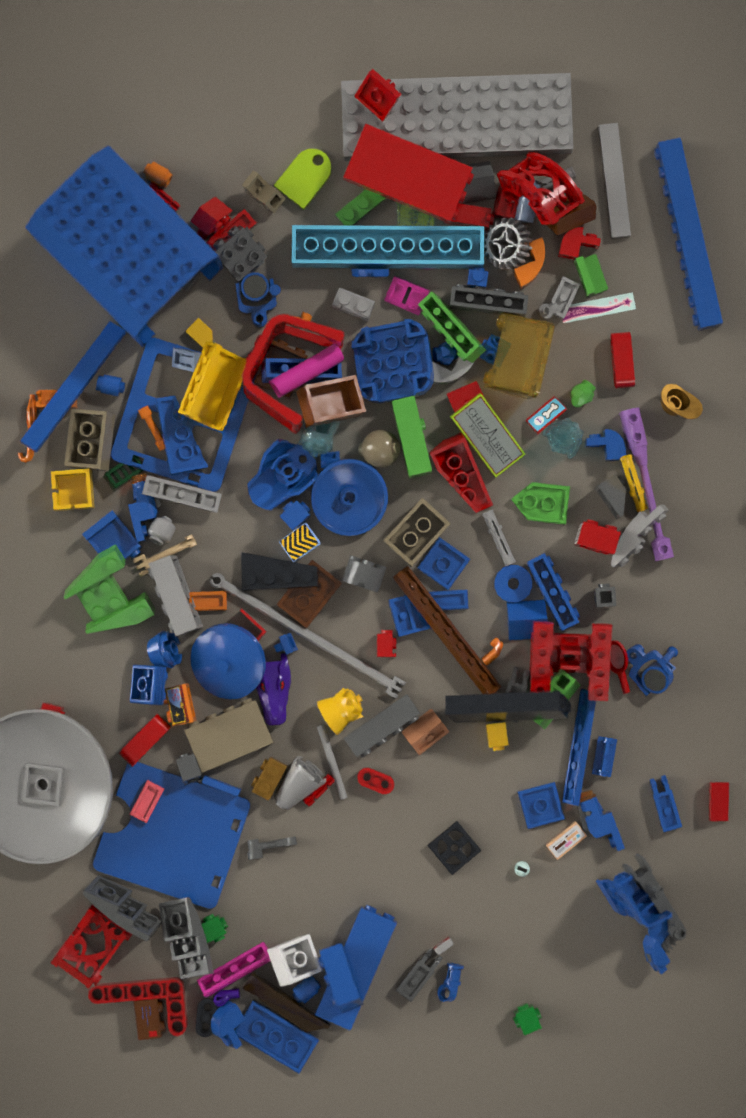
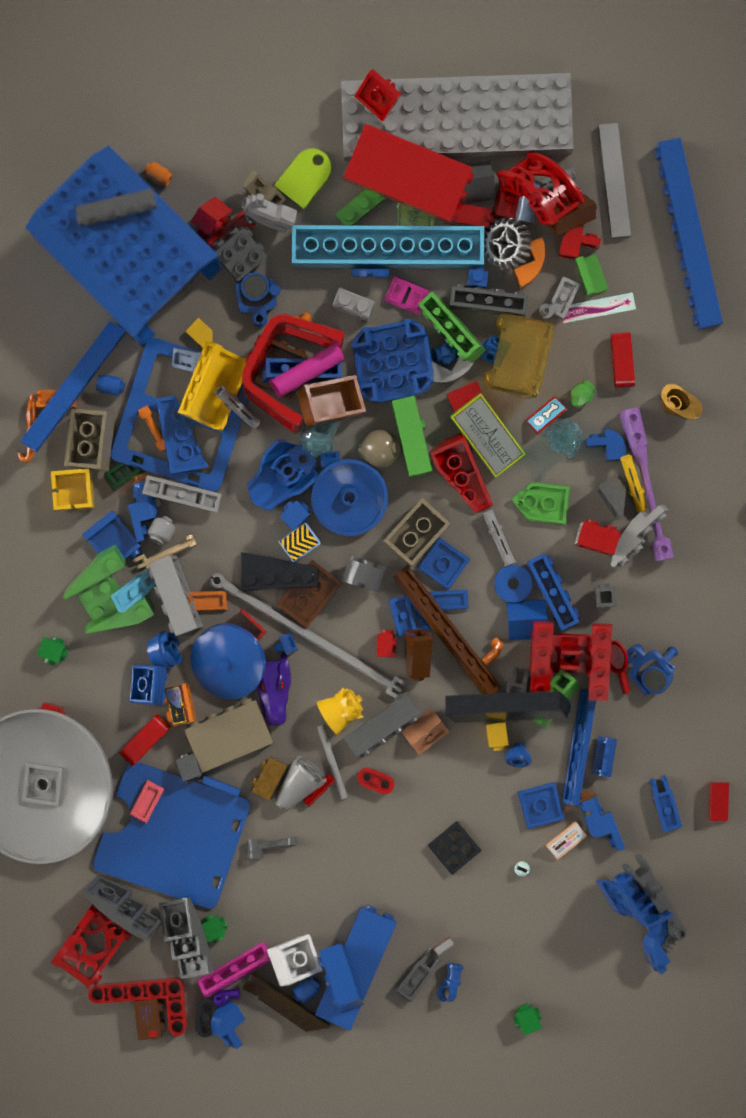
(53, 650): none -> green brick
(116, 208): none -> dark grey hinge
(133, 591): none -> medium azure hinge
(173, 204): red axle -> none
(241, 411): none -> light grey pin
(268, 213): none -> light grey piece
(276, 1036): blue tile -> none
(418, 653): none -> reddish brown slope
(518, 756): none -> blue brick

